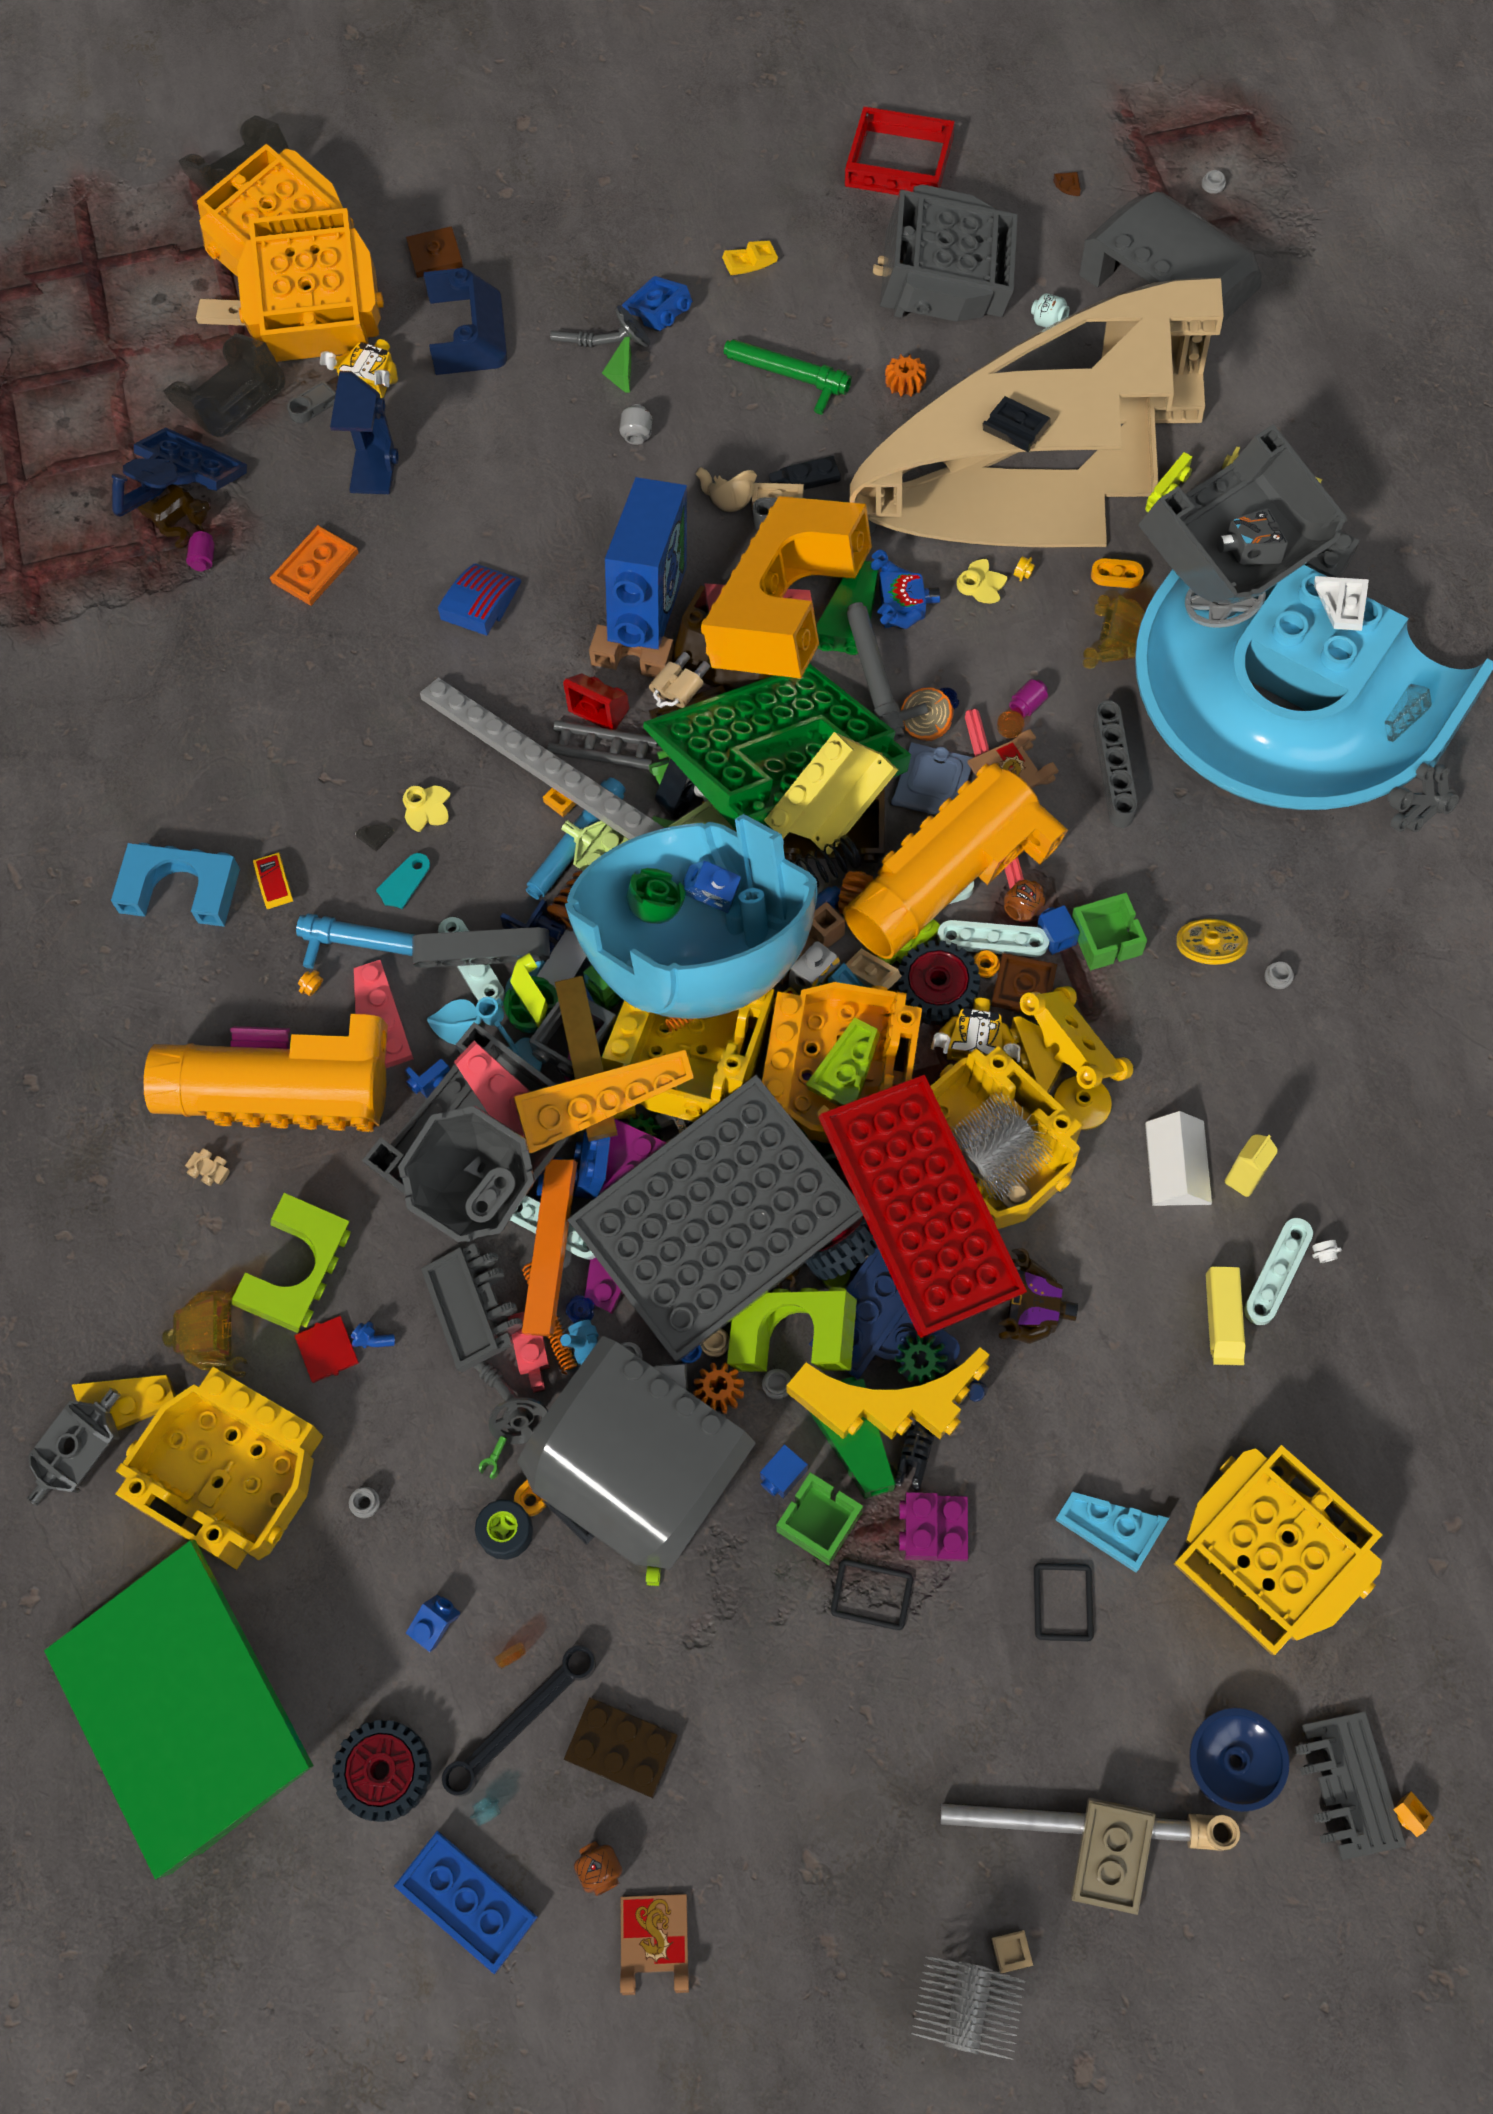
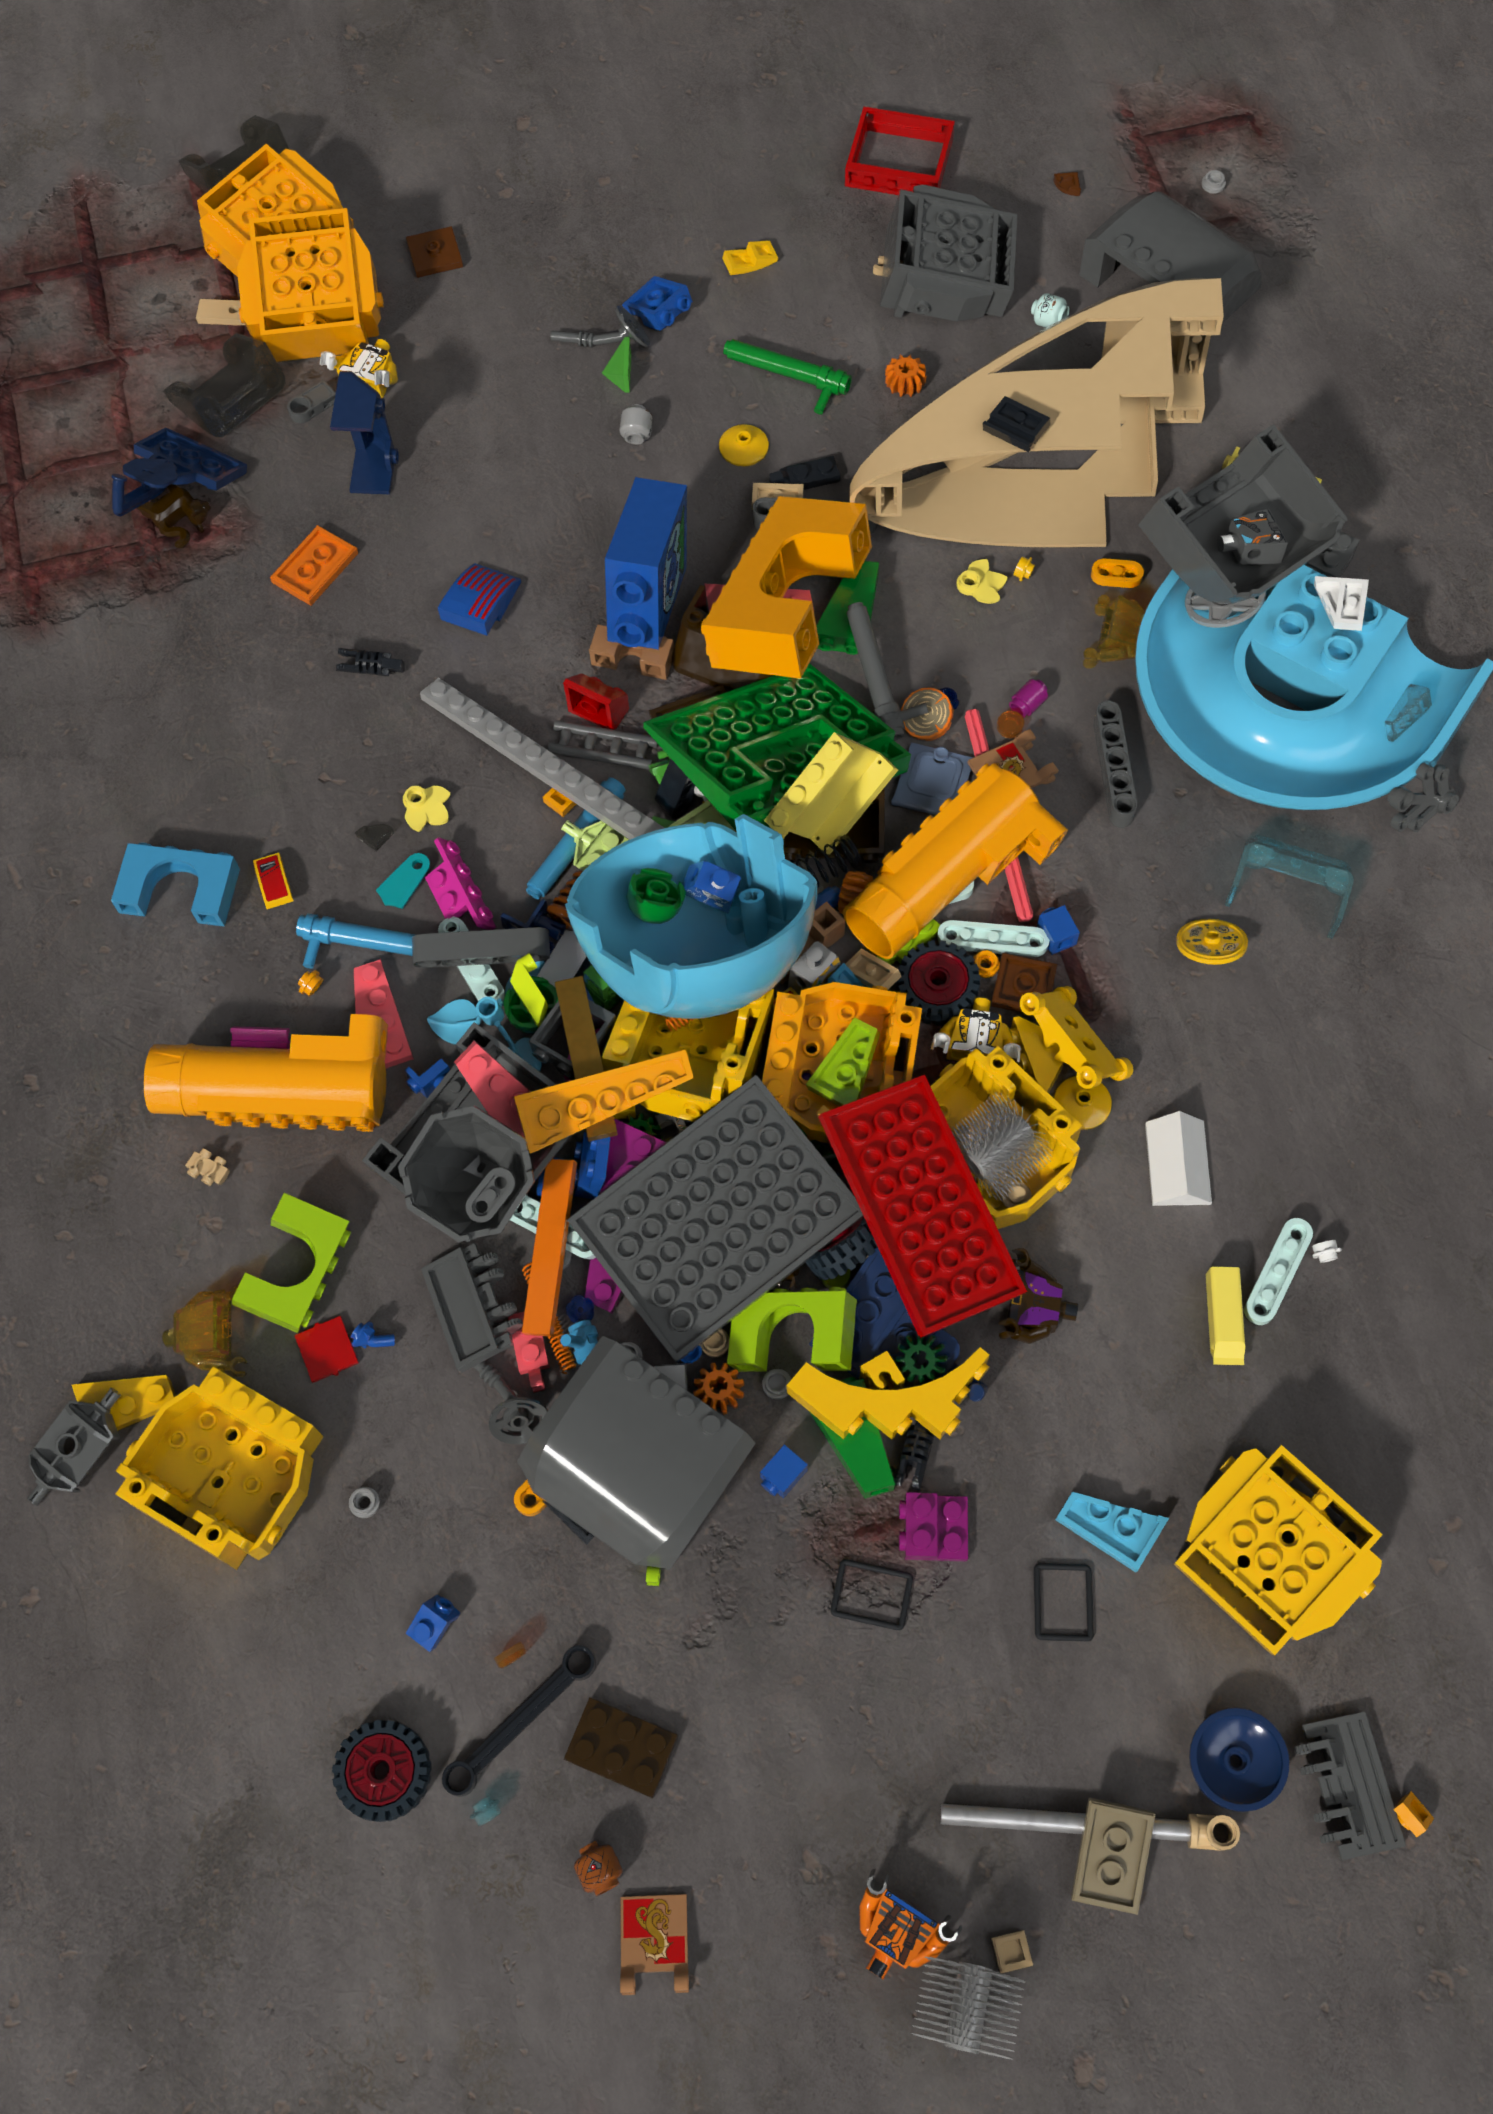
(177, 1710): green slope -> none
(200, 551): magenta brick -> none
(370, 662): none -> black hinge
(455, 888): none -> dark pink bracket
(466, 1902): blue plate -> none
(476, 344): dark blue windscreen -> none
(492, 1460): bright green hand -> none
(500, 1518): black wheel -> none
(677, 684): tan piece -> none
(730, 494): tan piece -> none
(744, 452): none -> yellow dish
(819, 1522): bright green piece -> none
(882, 1373): none -> yellow hinge
(899, 1930): none -> torso
(901, 593): blue torso -> none
(1024, 900): dark orange head -> none
(1105, 931): bright green piece -> none
(1178, 472): neon yellow hinge -> none
(1251, 1164): light yellow piece -> none
(1279, 975): light grey plate -> none
(1300, 863): none -> clear light blue windscreen

